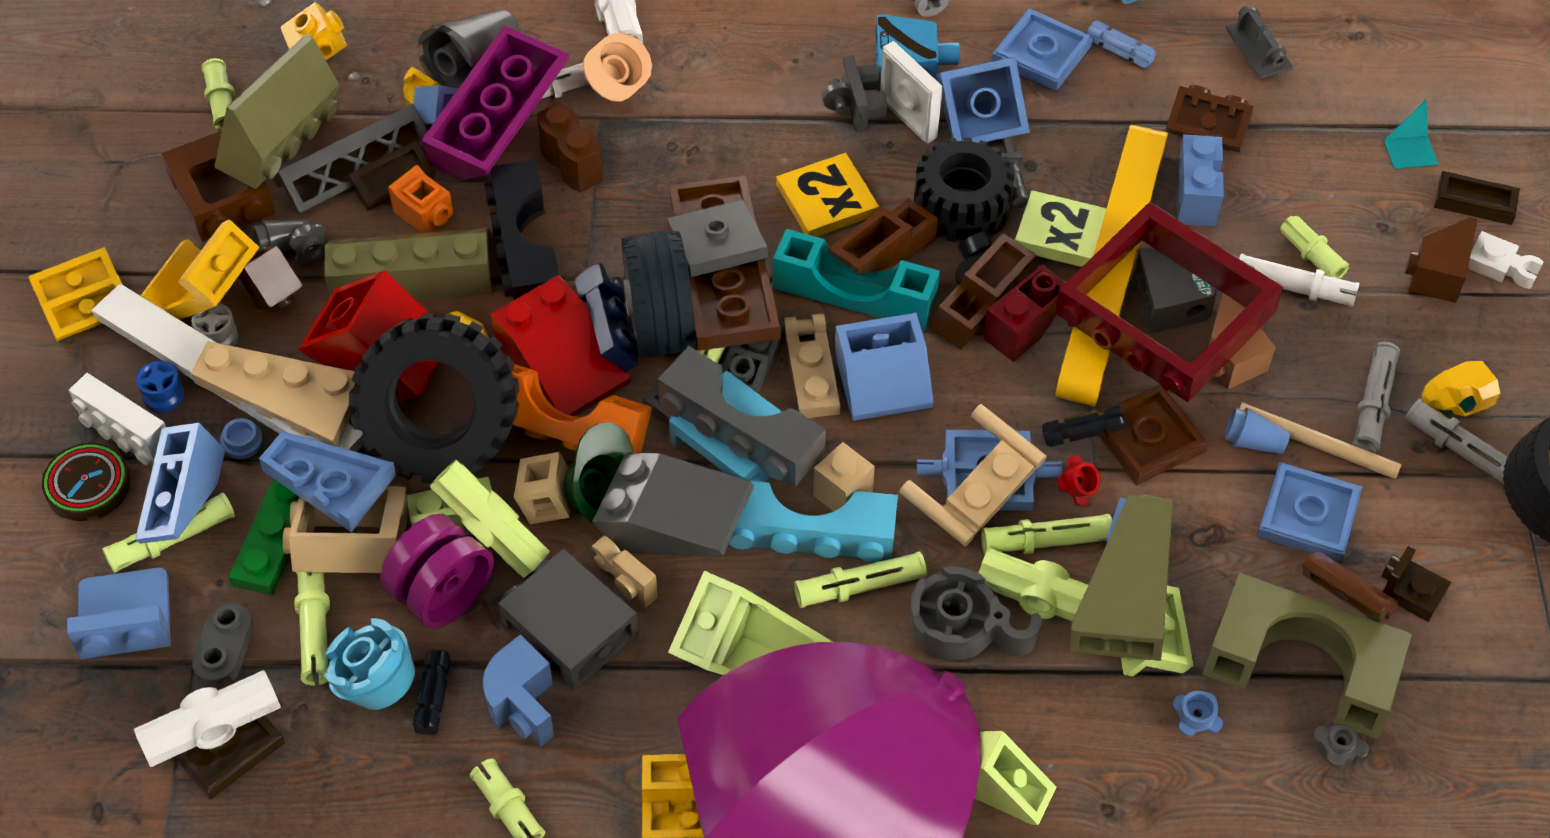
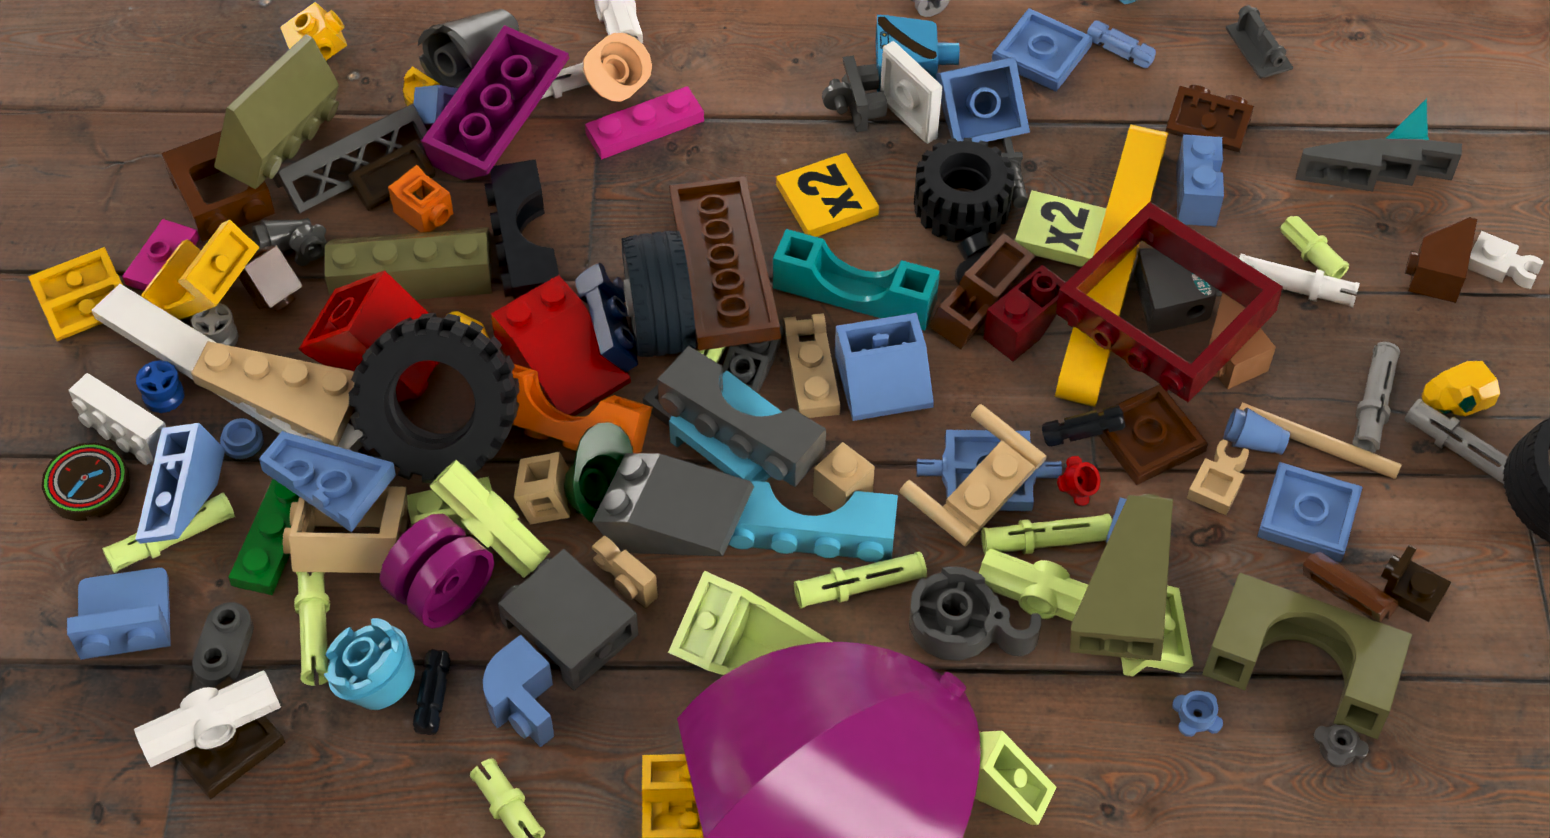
(156, 252): none -> dark pink plate
(219, 92): yellowish green pin -> none
(570, 147): reddish brown brick -> none
(644, 122): none -> dark pink plate
(719, 237): dark grey plate -> none
(886, 238): reddish brown slope -> none
(1218, 480): none -> tan plate
(1387, 160): none -> dark grey slope
(1477, 197): dark brown tile -> none

